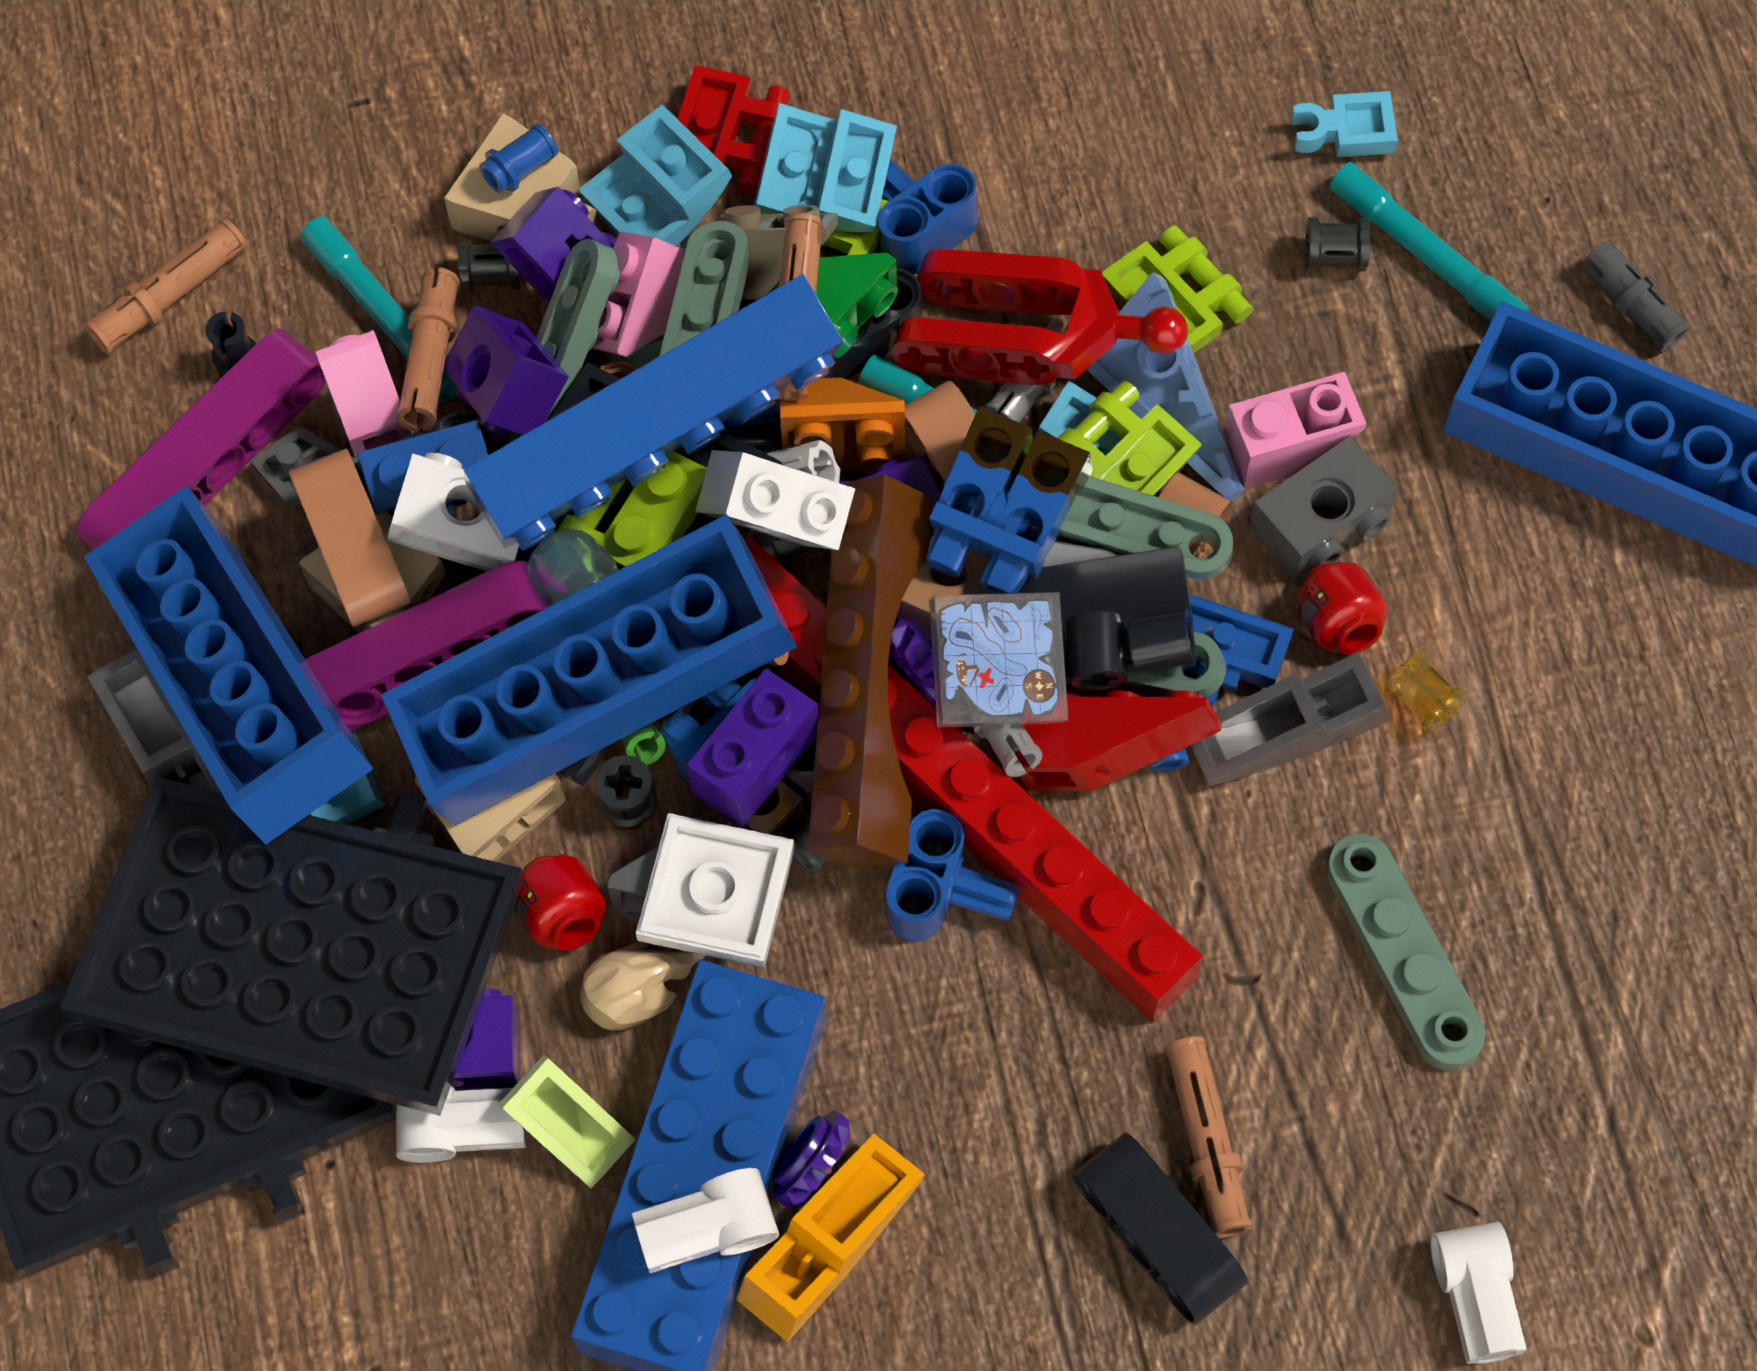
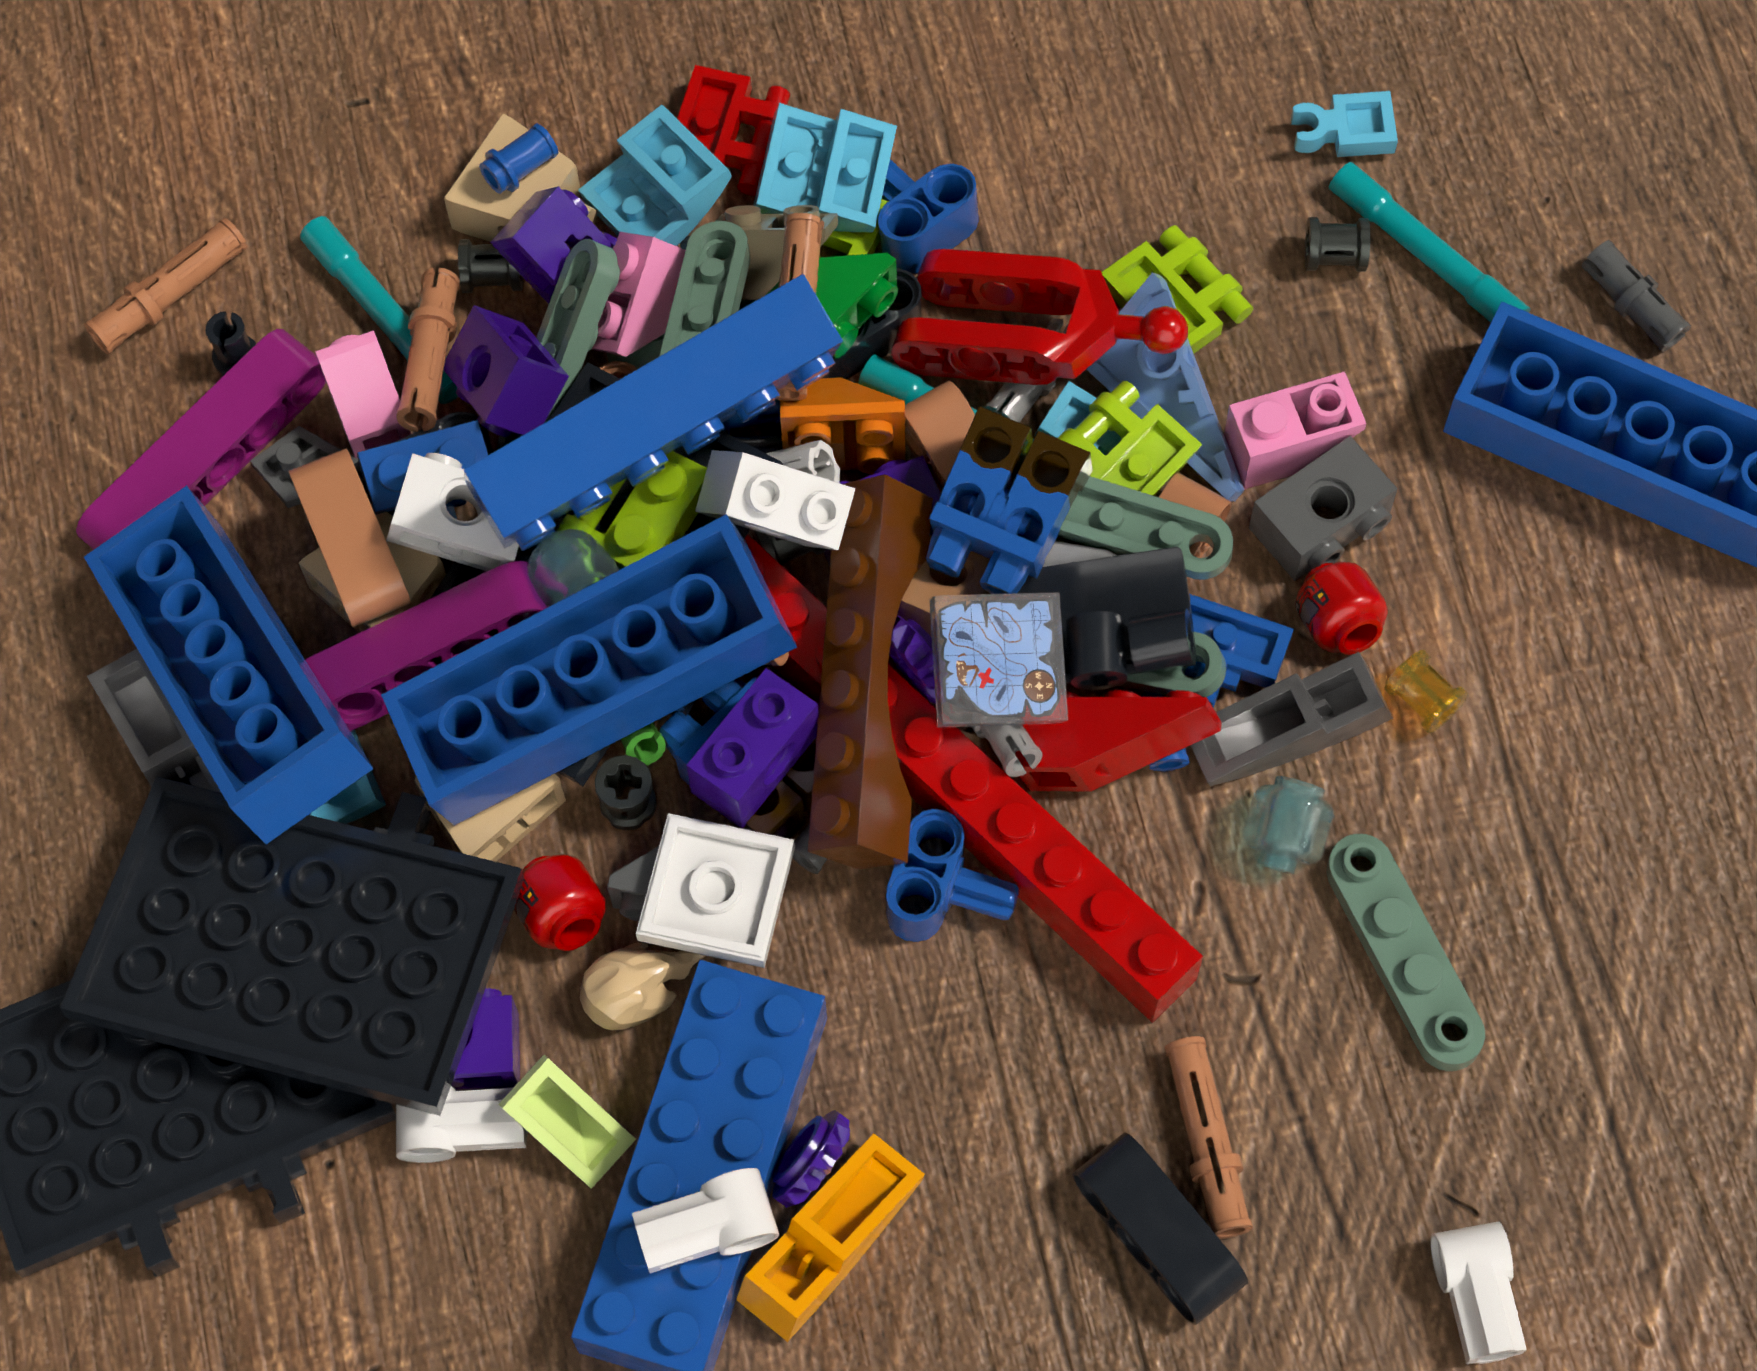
(1288, 824): none -> clear light blue head

